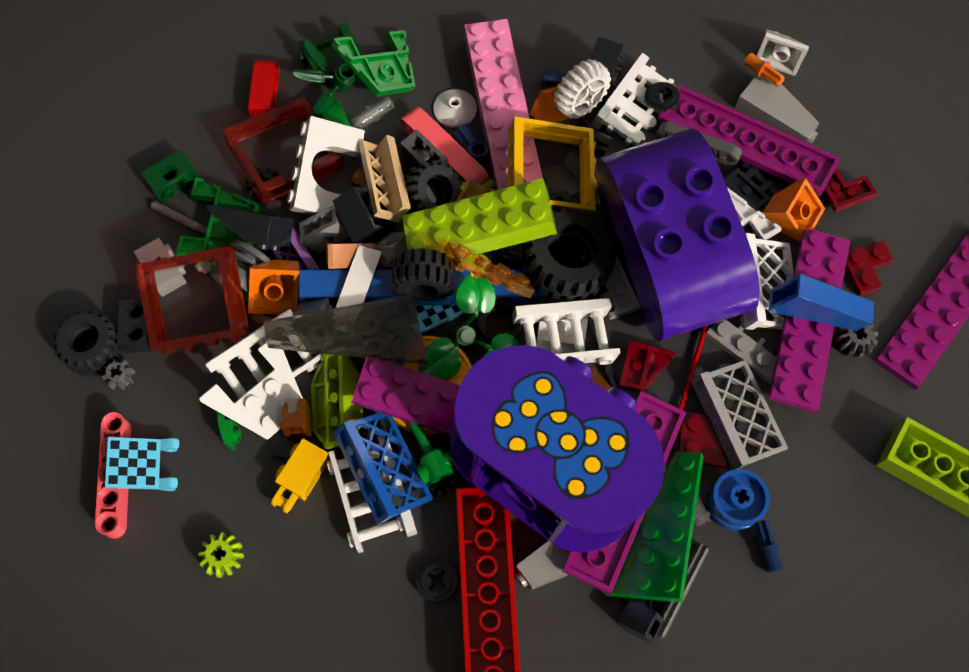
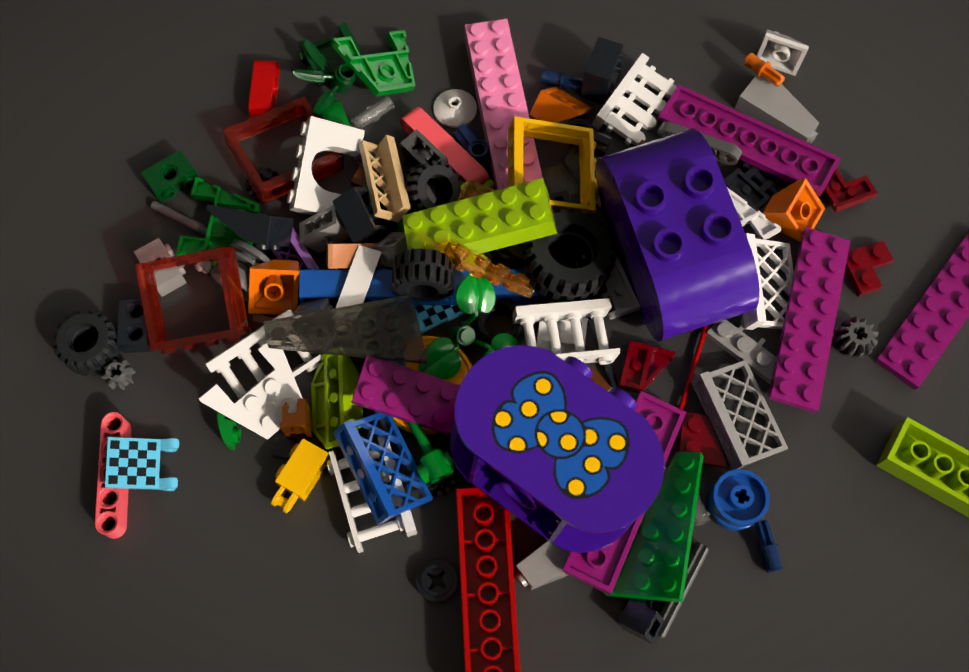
(218, 566): lime gear -> none
(582, 89): white gear -> none
(668, 91): black gear -> none
(821, 303): blue slope -> none

